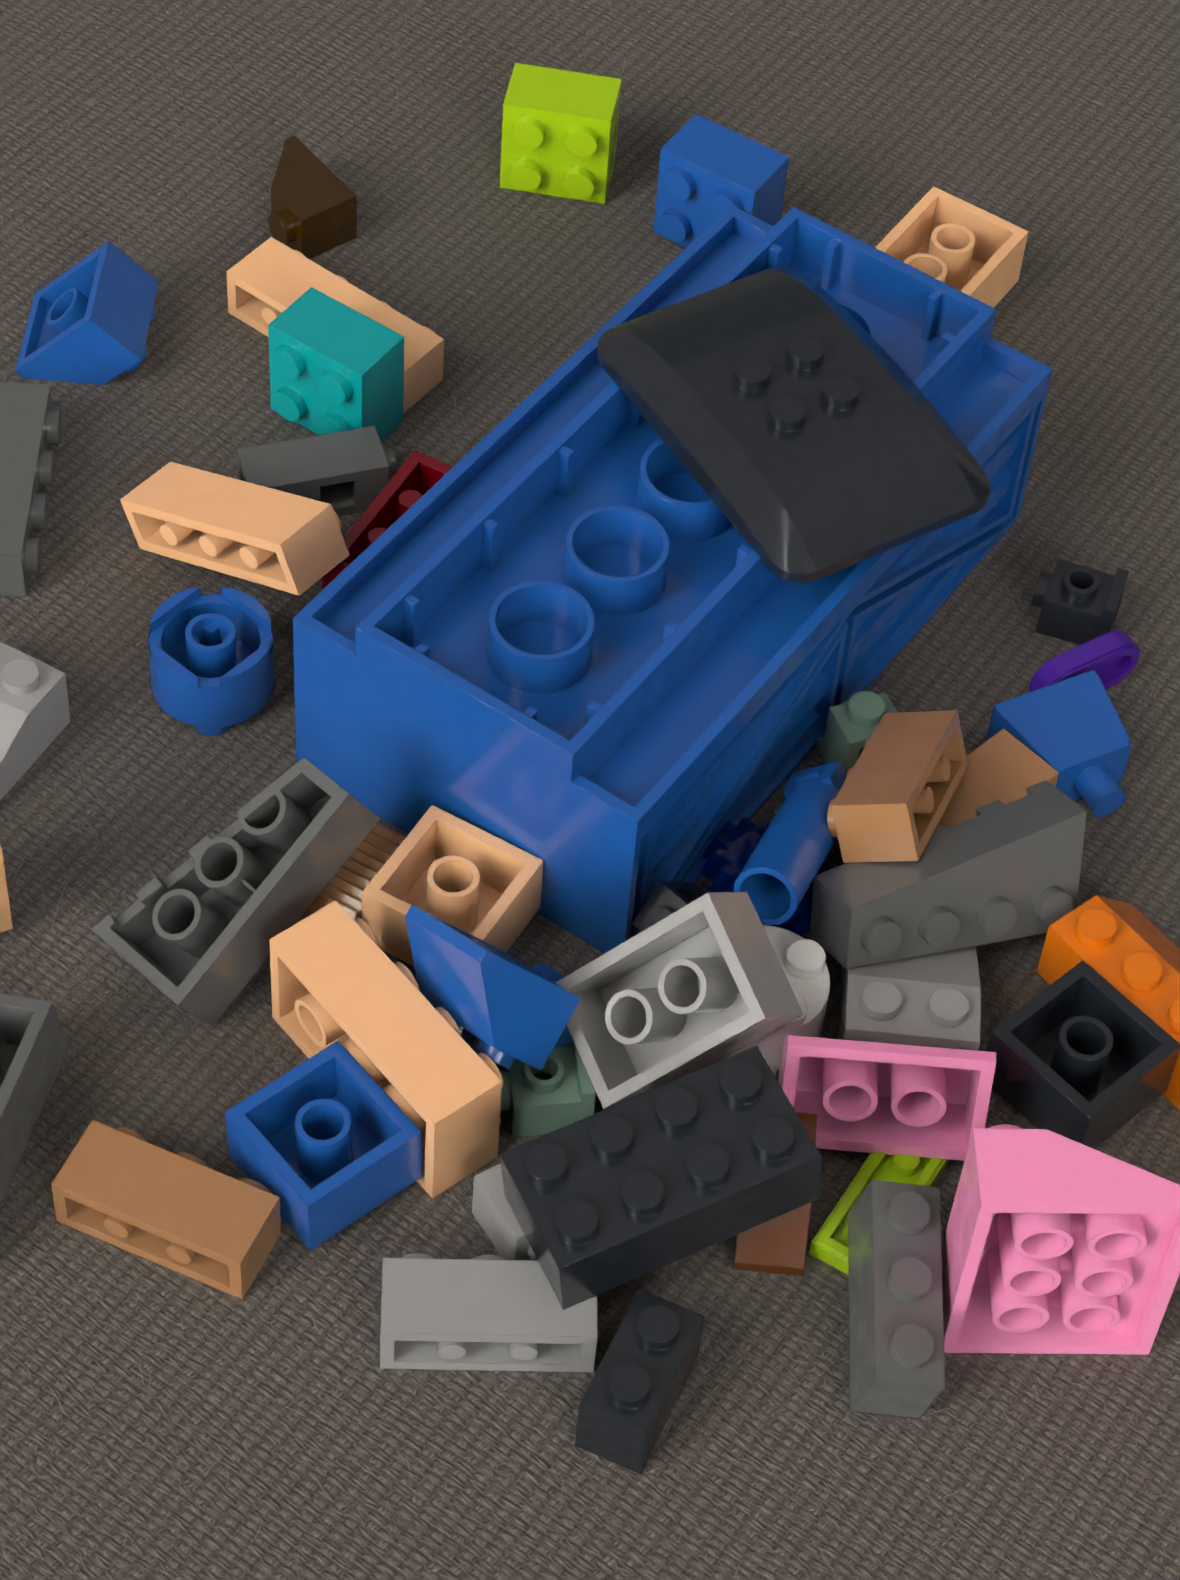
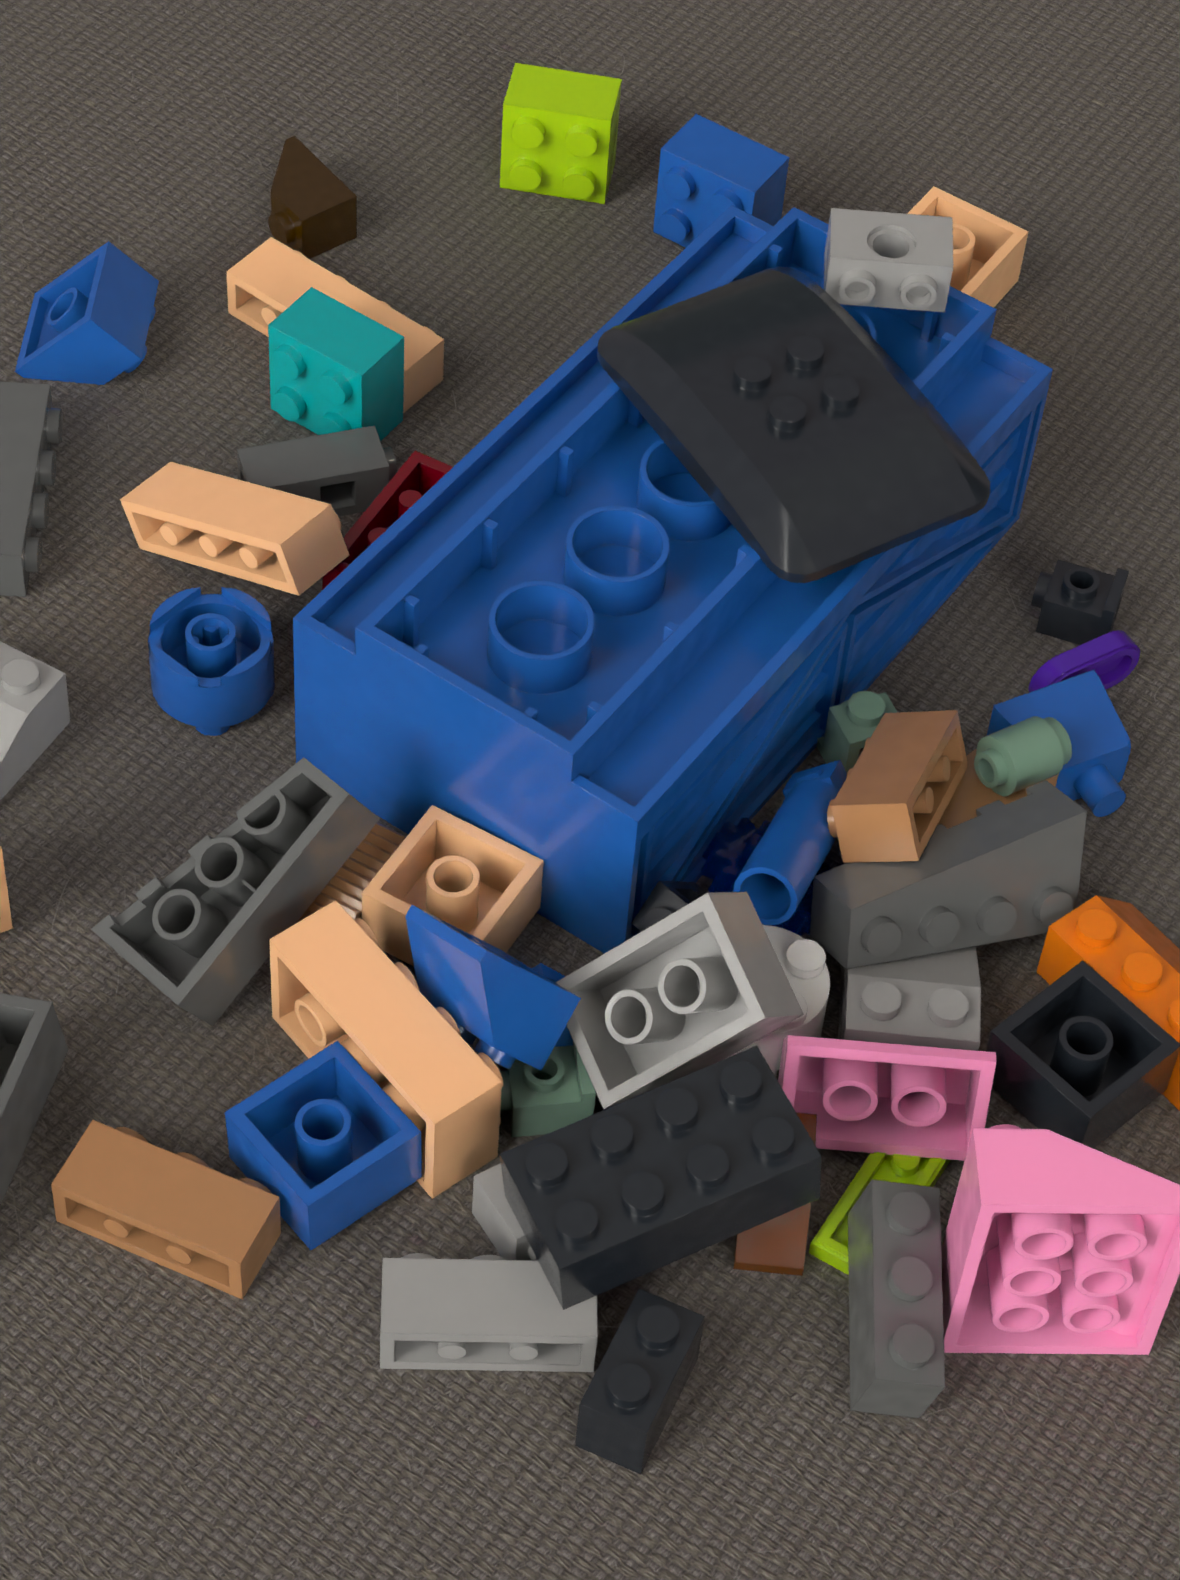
(888, 259): none -> light grey brick
(1022, 755): none -> sand green brick

